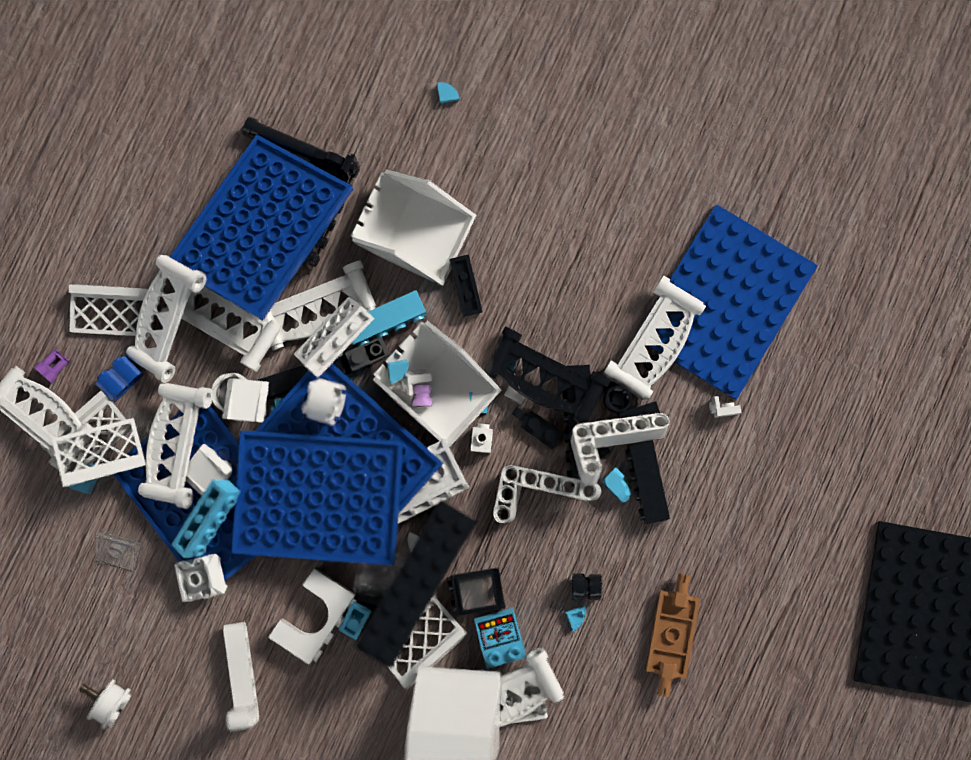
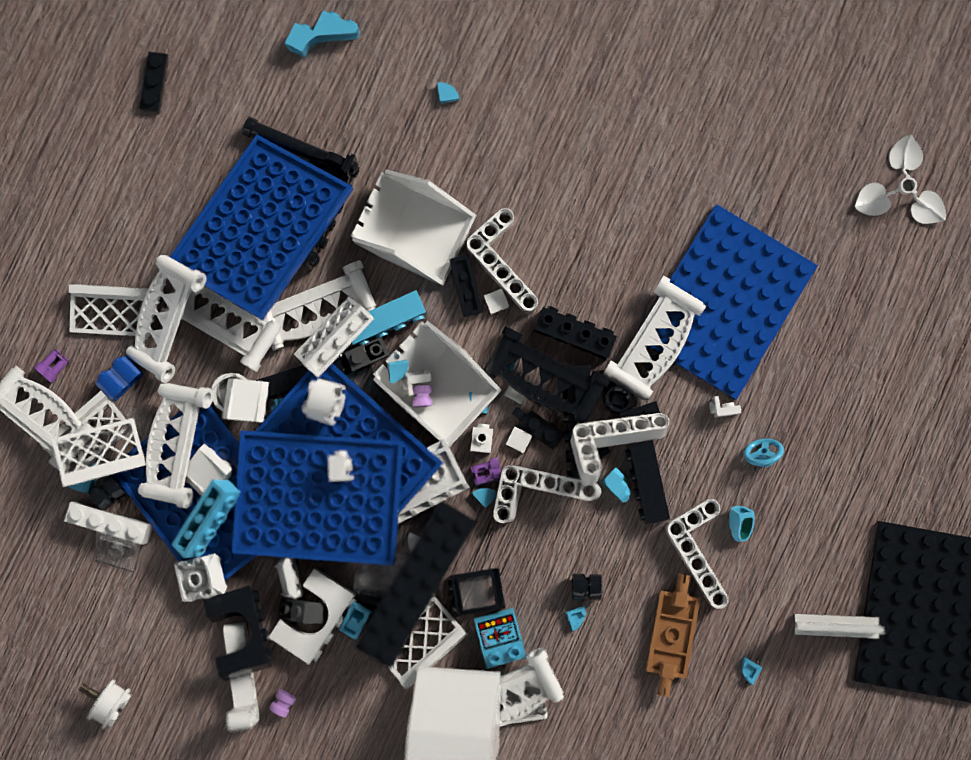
(105, 493): none -> black wheel
(108, 523): none -> white arch
(154, 82): none -> black plate
(255, 654): none -> black arch
(283, 701): none -> lavender wheel
(289, 578): none -> white slope
(301, 611): none -> dark grey slope
(328, 28): none -> medium azure arch
(340, 466): none -> white brick
(485, 496): none -> medium azure tile
(494, 468): none -> medium lavender piece
(496, 301): none -> white tile
(498, 264): none -> white beam
(519, 439): none -> white tile
(575, 333): none -> black brick
(694, 552): none -> white beam
(741, 522): none -> medium azure rock
(750, 670): none -> medium azure tile
(764, 456): none -> medium azure piece
(837, 626): none -> white fence
(875, 201): none -> white plant

